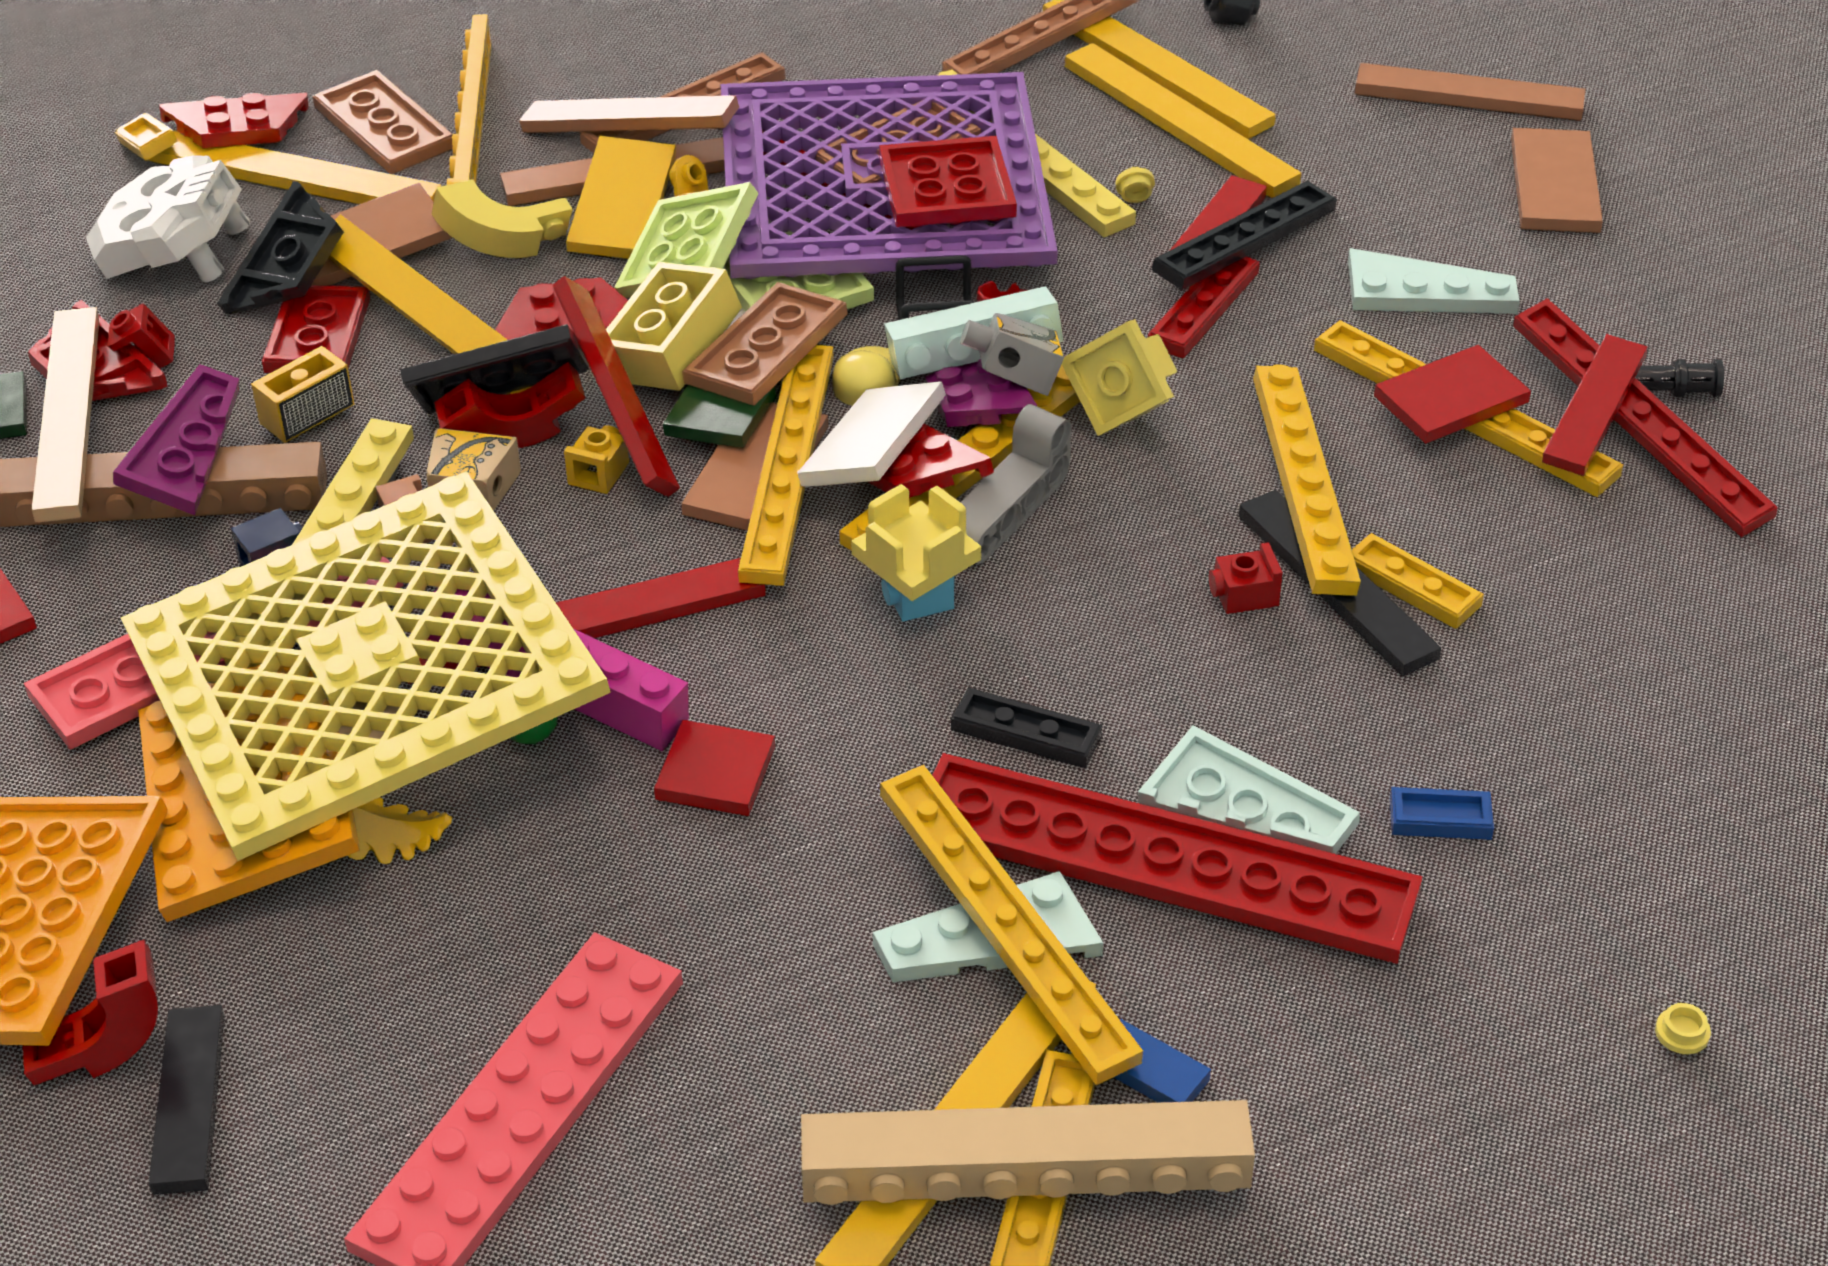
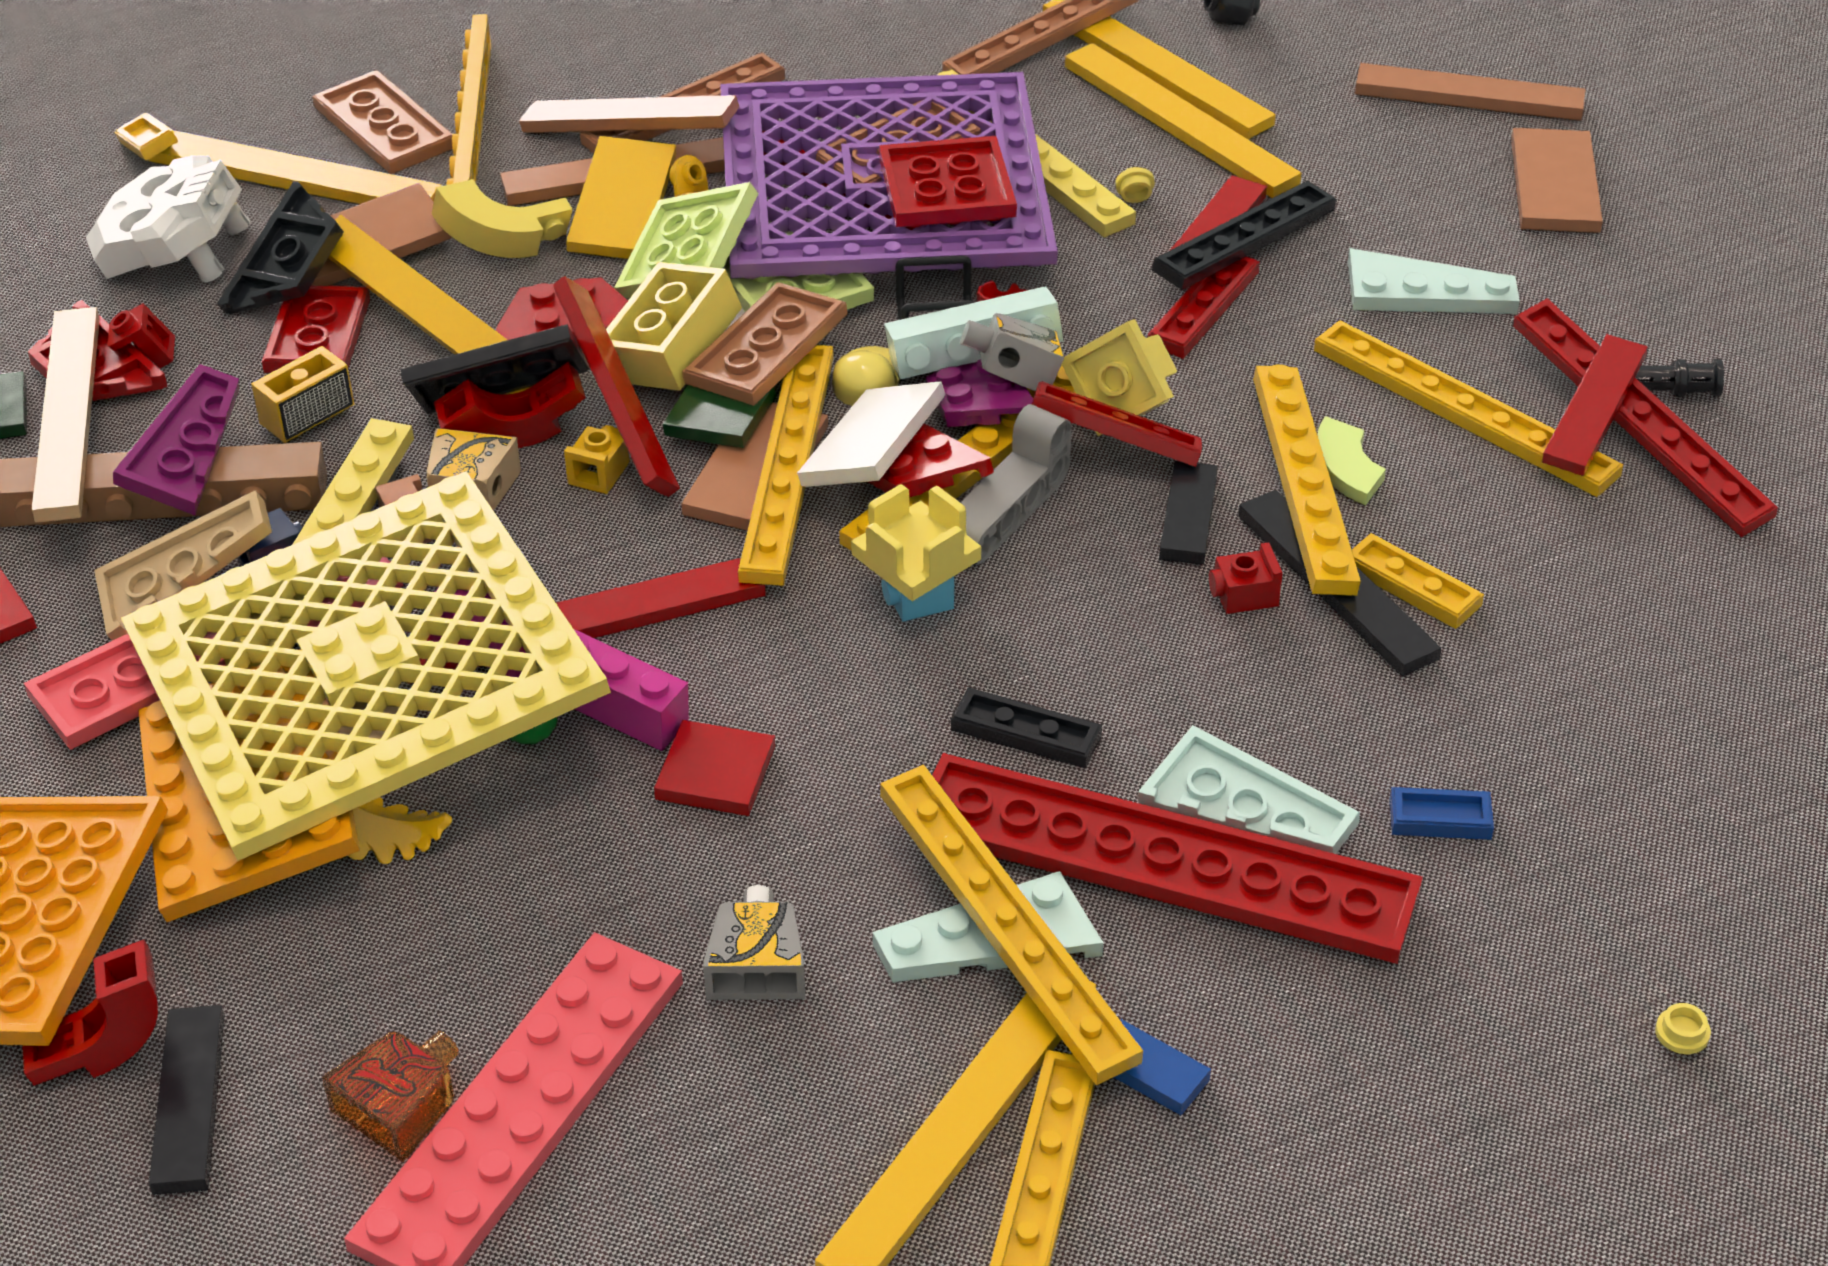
(179, 559): none -> tan wing
(236, 120): wing -> none
(394, 1089): none -> clear orange torso
(754, 950): none -> torso
(1026, 1151): tan brick -> none
(1118, 423): none -> red tile
(1188, 513): none -> black tile
(1347, 463): none -> yellowish green tile
(1452, 393): red tile -> none

